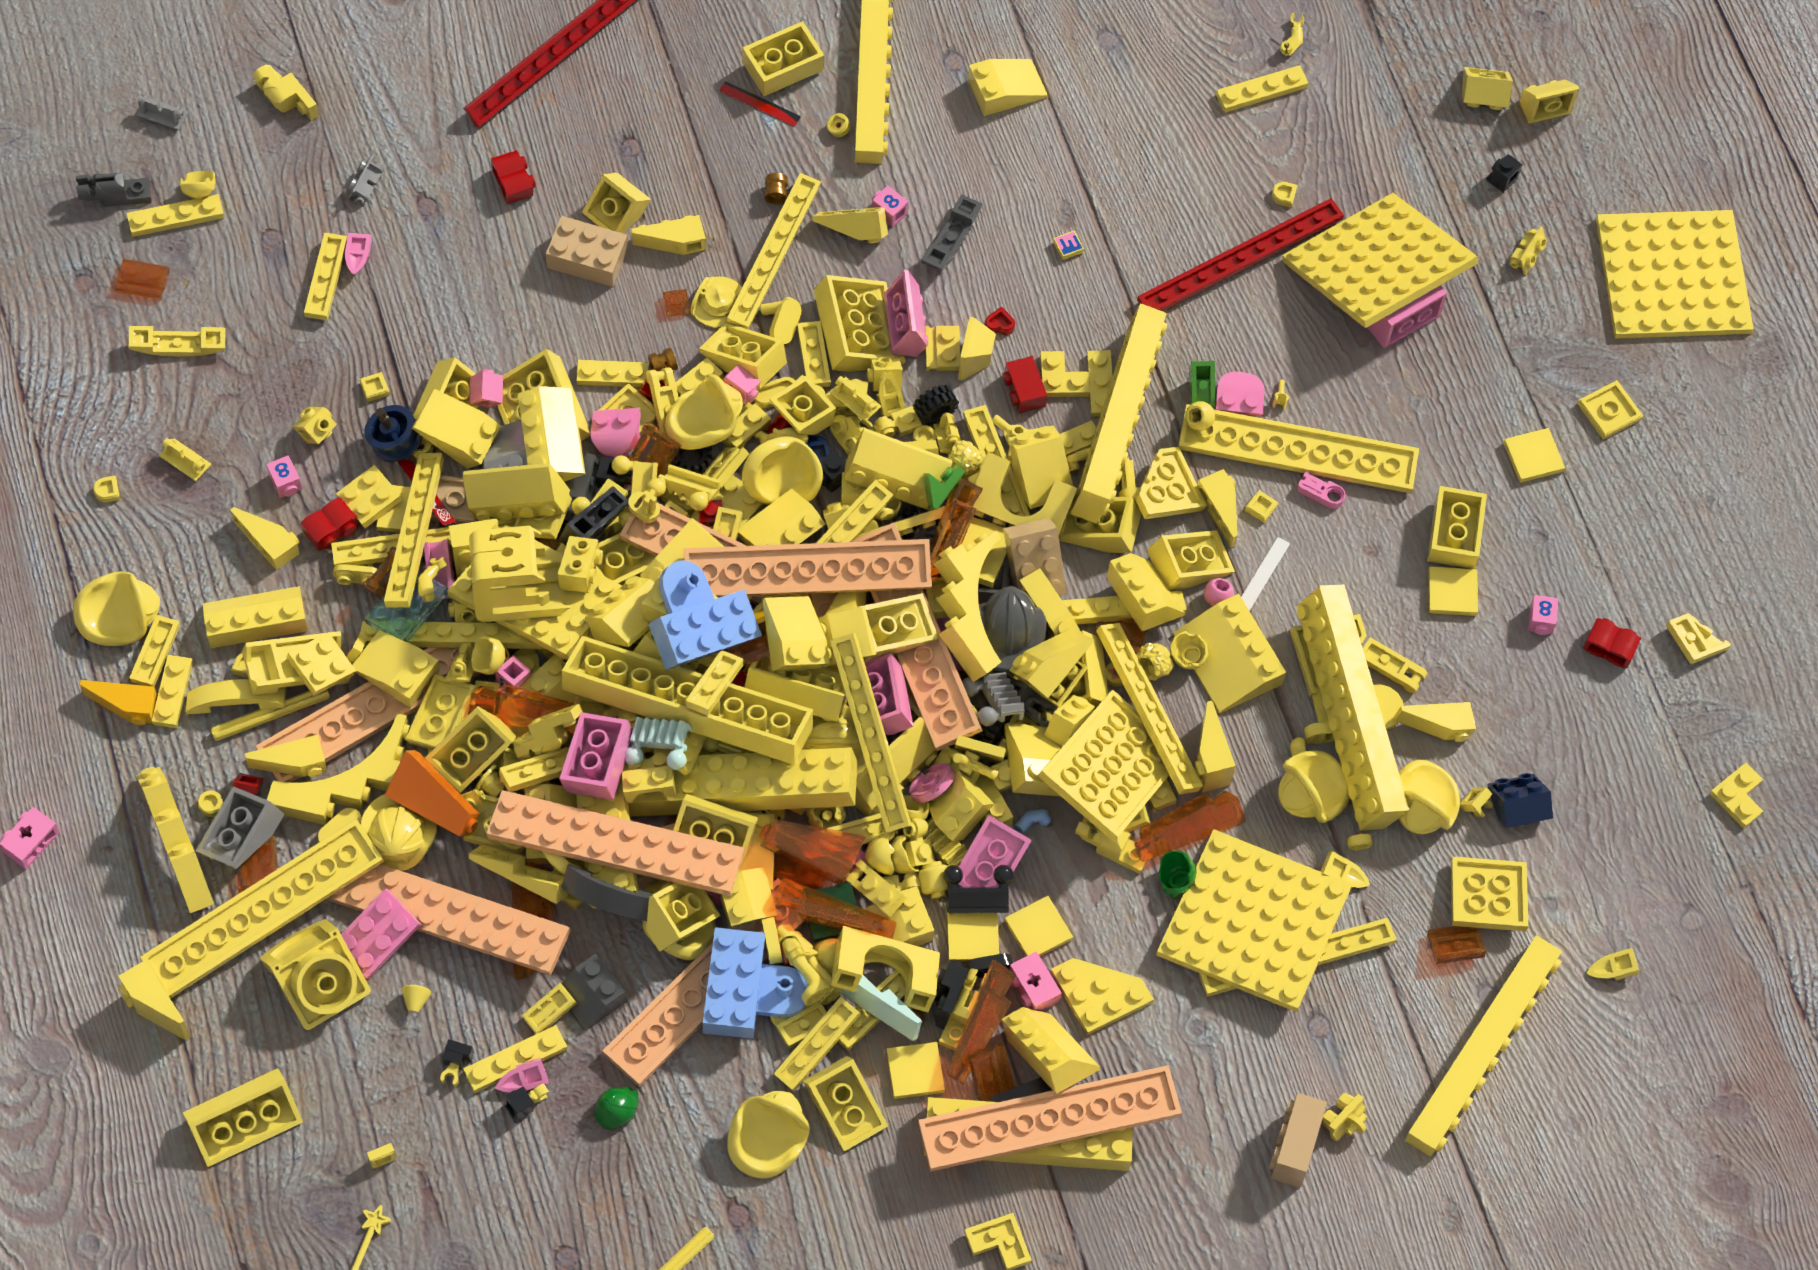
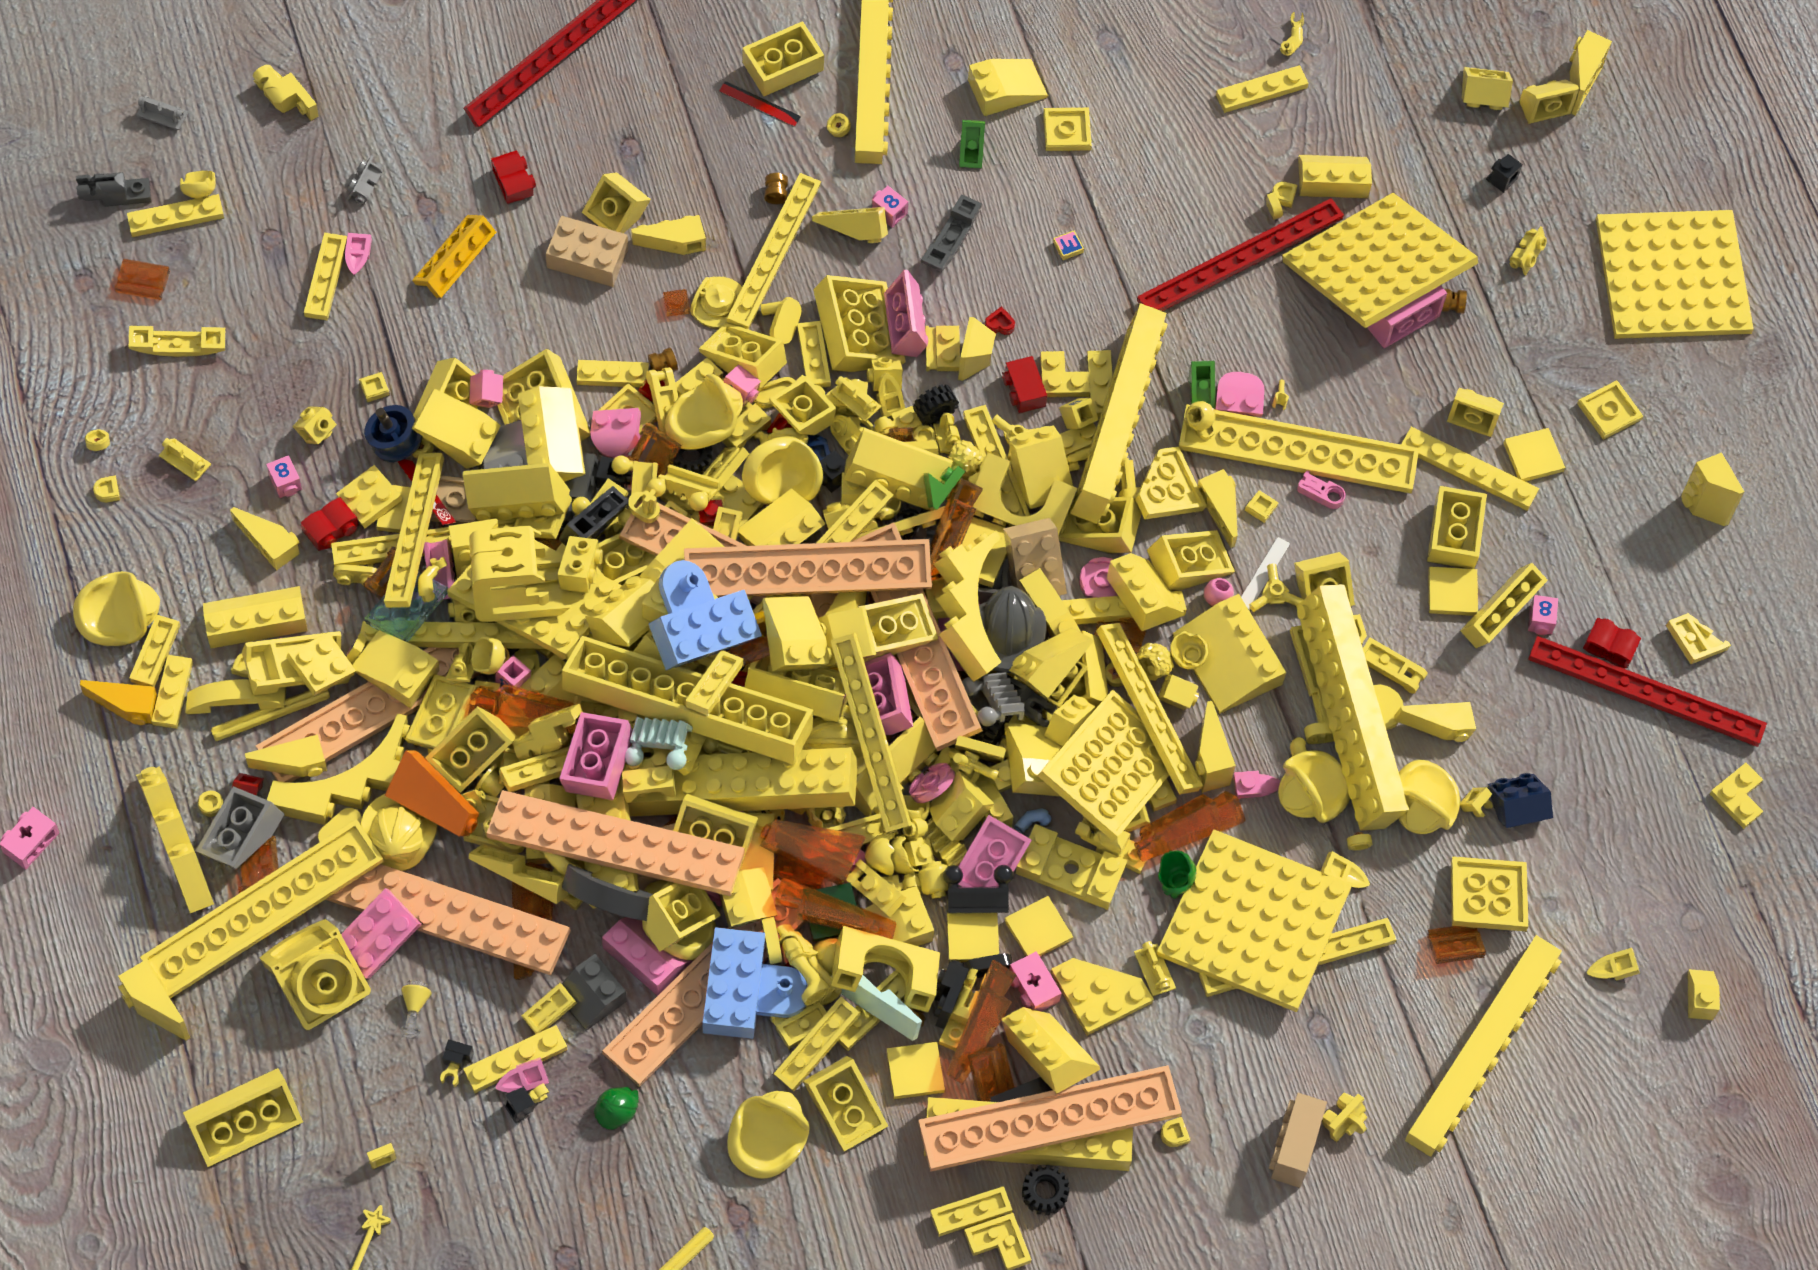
(97, 440): none -> light yellow tile
(455, 254): none -> yellow fence
(639, 955): none -> bright pink slope
(901, 434): none -> clear orange slope
(971, 1211): none -> light yellow plate
(972, 144): none -> bright green slope
(1041, 1204): none -> black tyre
(1049, 854): none -> light yellow piece
(1067, 129): none -> light yellow tile
(1078, 413): none -> light yellow brick
(1094, 580): none -> bright pink tile
(1154, 969): none -> light yellow hinge
(1174, 1133): none -> light yellow tile
(1178, 692): none -> light yellow brick
(1252, 784): none -> bright pink plate
(1274, 206): none -> light yellow tile
(1274, 592): none -> light yellow piece
(1324, 571): none -> light yellow slope
(1334, 176): none -> light yellow slope
(1455, 301): none -> pearl gold wheel
(1471, 469): none -> light yellow plate
(1475, 412): none -> light yellow slope
(1503, 605): none -> light yellow brick
(1587, 63): none -> light yellow slope
(1647, 691): none -> red plate
(1703, 995): none -> light yellow slope
(1712, 490): none -> light yellow slope

